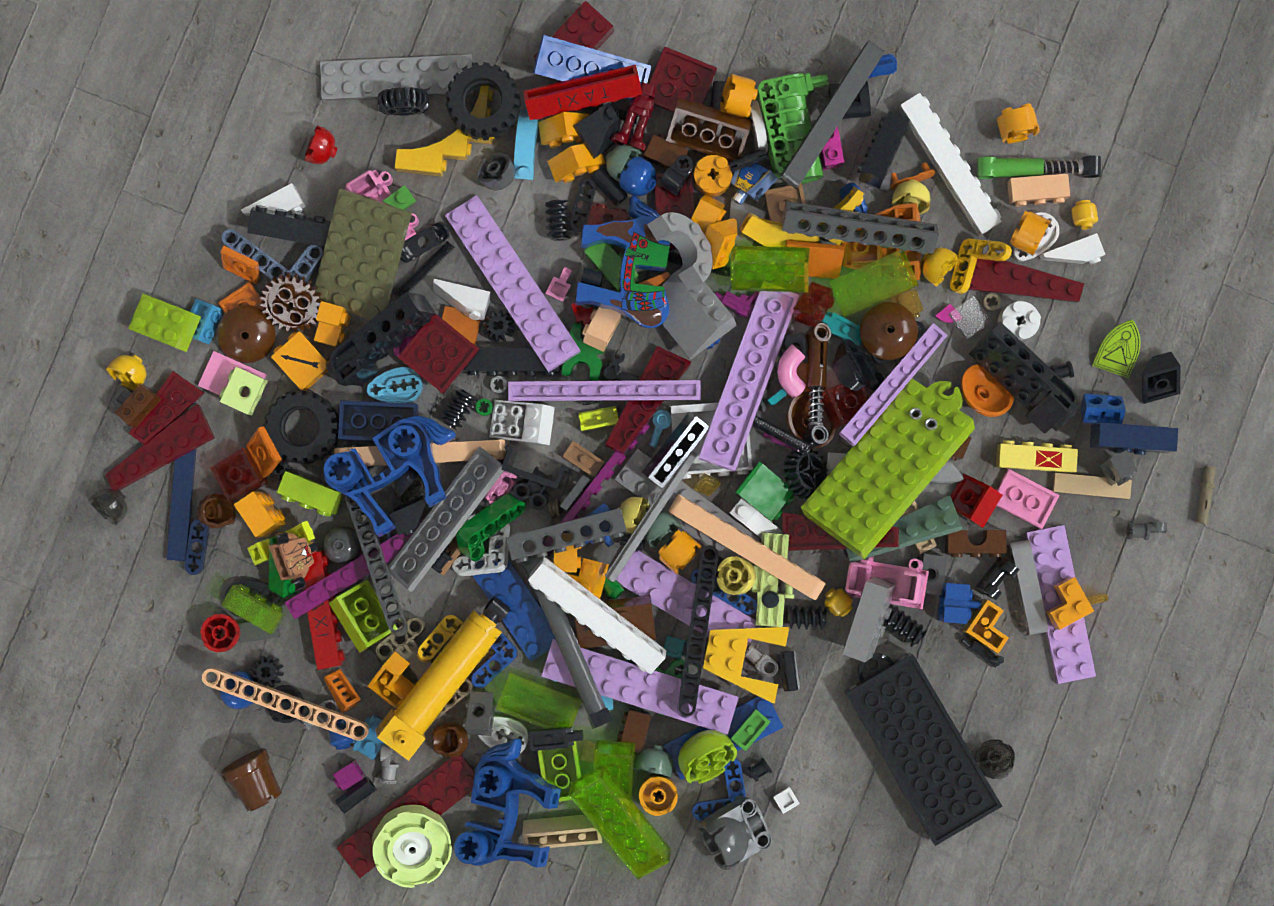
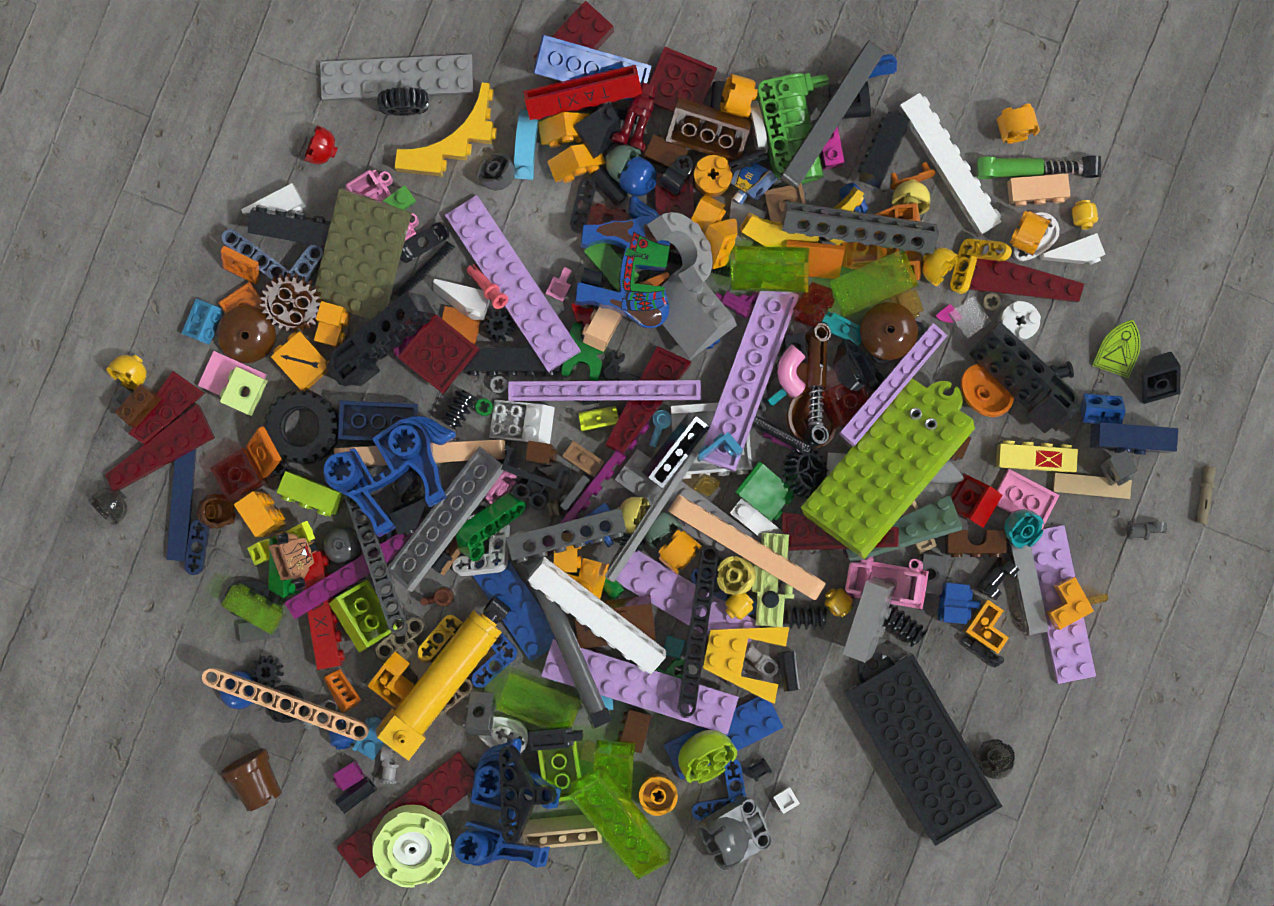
(164, 322): lime brick -> none
(220, 632): red cylinder -> none
(396, 375): medium azure piece -> none
(443, 597): none -> copper piece
(449, 739): reddish brown hair -> none
(483, 76): black tyre -> none
(490, 290): none -> coral pin
(521, 781): none -> black beam
(541, 453): none -> reddish brown arch
(557, 220): black piece -> none
(654, 761): sand green cylinder -> none
(730, 447): none -> dark azure bracket
(738, 606): none -> yellow head
(750, 729): bright green plate -> none
(1023, 528): none -> teal cylinder

